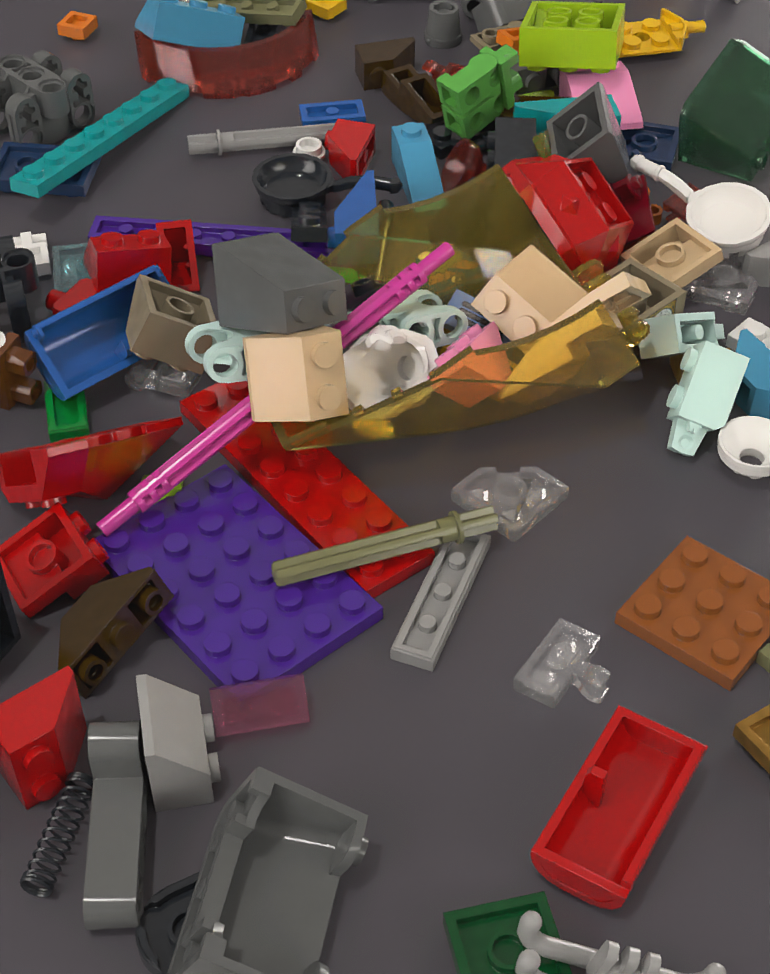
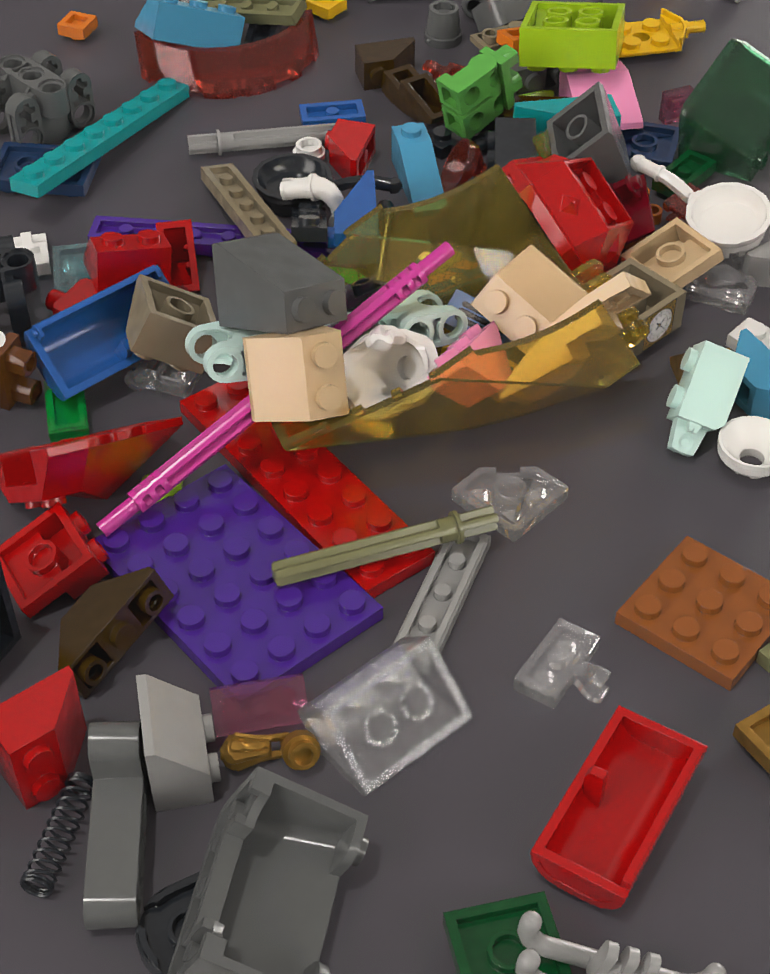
(242, 201): none -> dark tan plate
(297, 749): none -> pearl gold piece
(314, 188): none -> white piece
(386, 713): none -> clear slope
(672, 103): none -> clear pink plate
(677, 332): light aqua hinge -> none
(690, 168): none -> dark green plate

